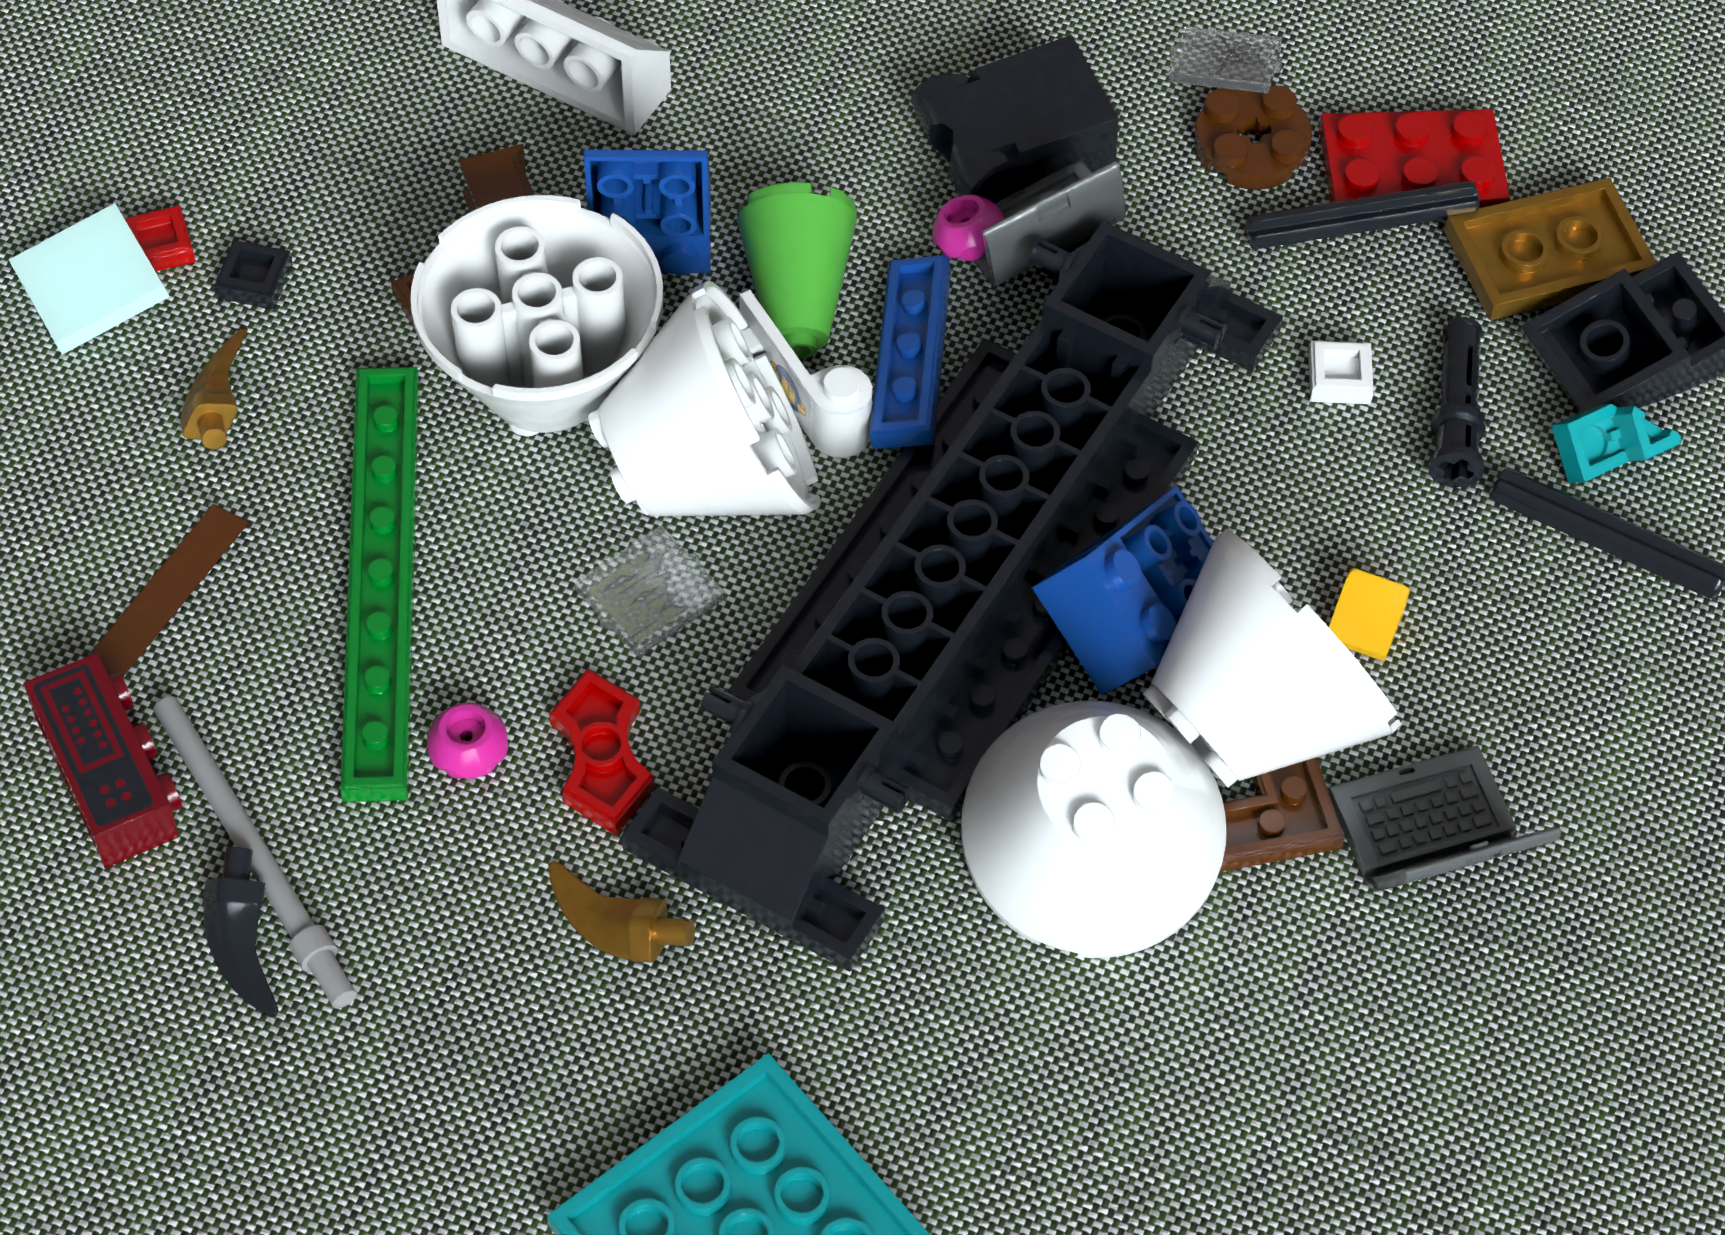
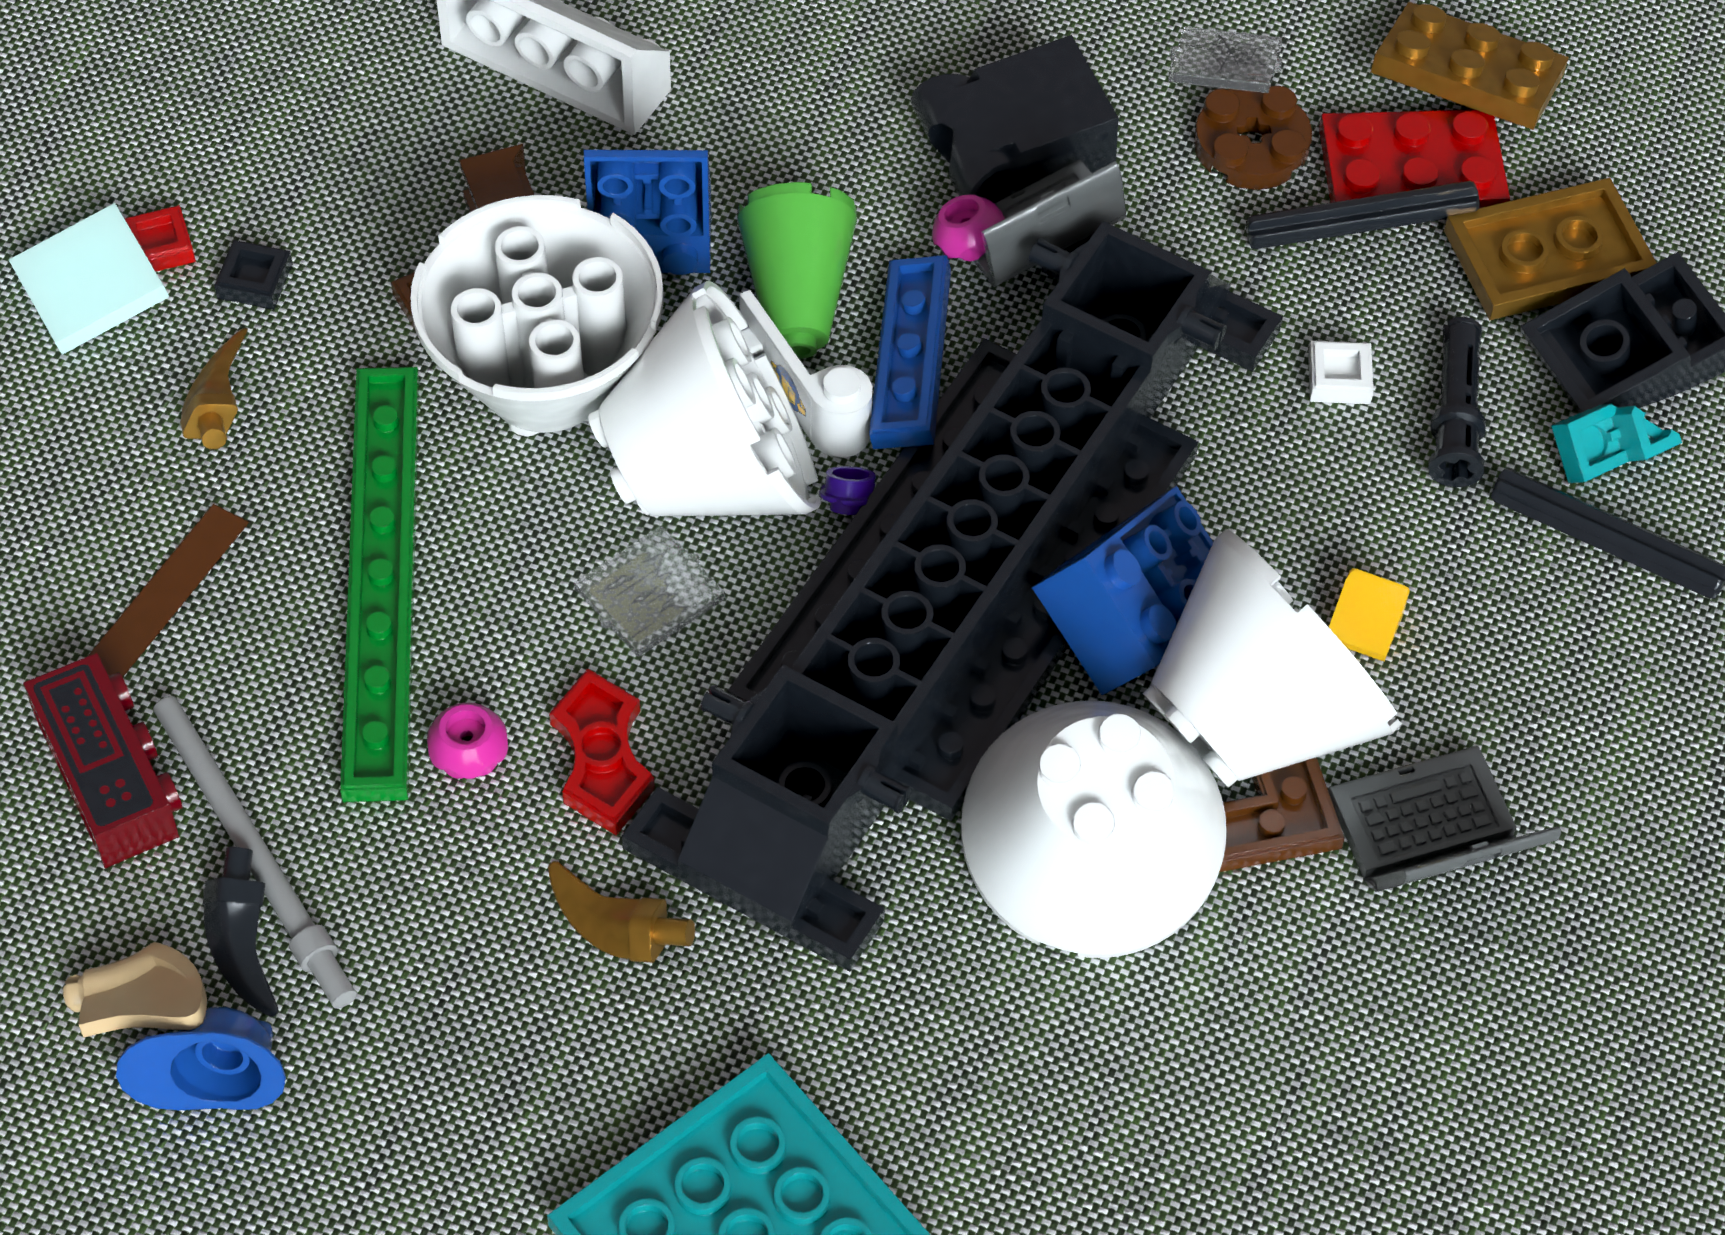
(141, 991): none -> tan arm
(210, 1067): none -> blue piece
(847, 488): none -> dark purple plate
(1470, 64): none -> pearl gold plate

